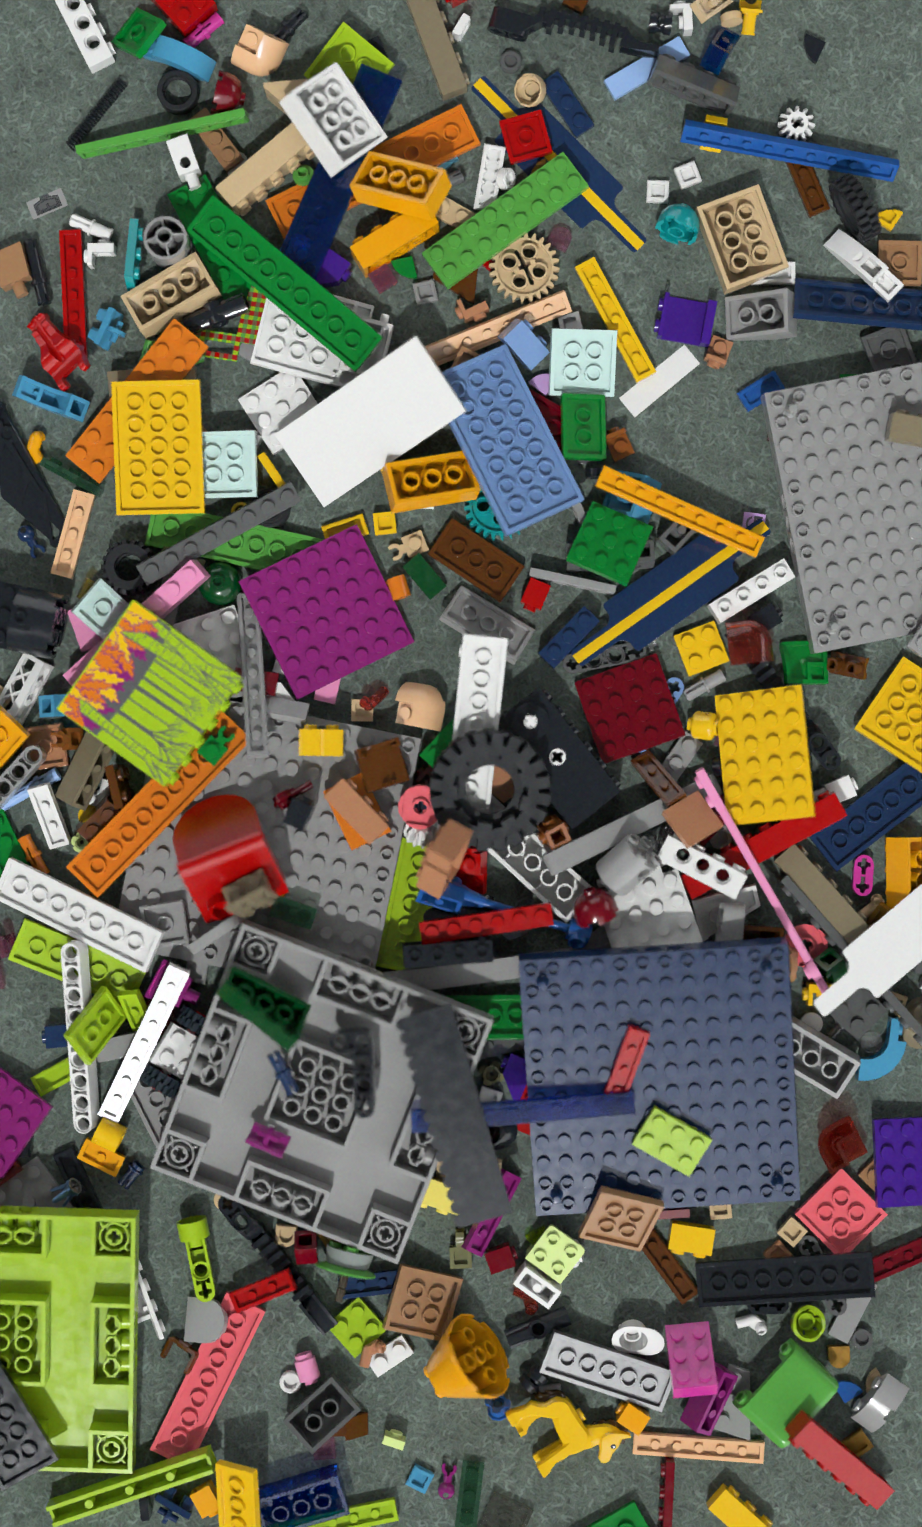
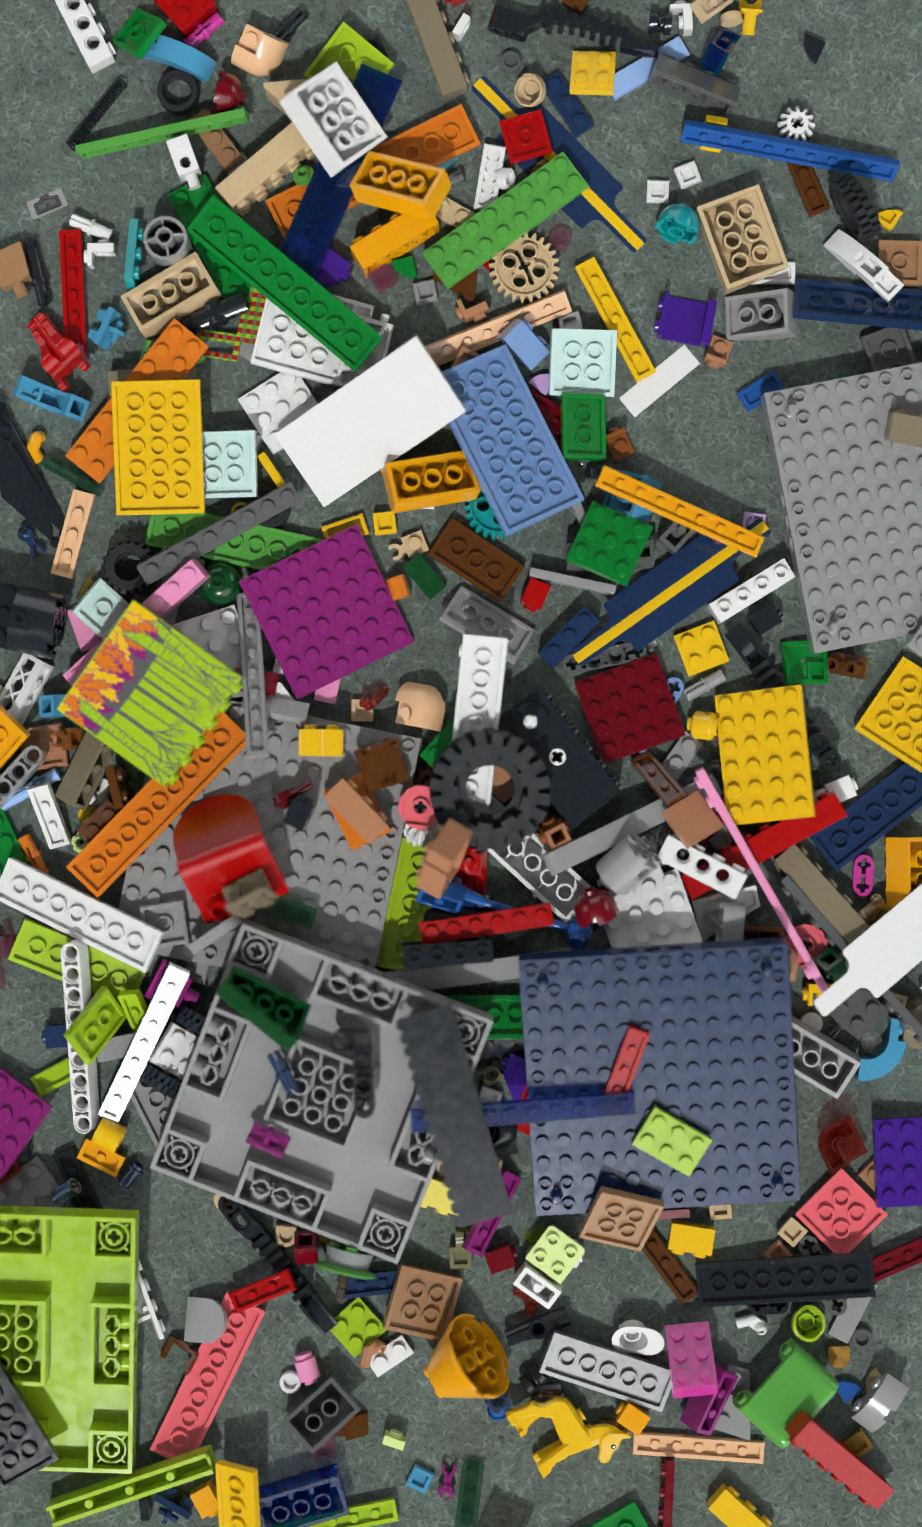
(193, 1233): lime beam -> none
(214, 747): green plate -> none
(592, 73): none -> yellow plate
(748, 642): clear red brick -> none

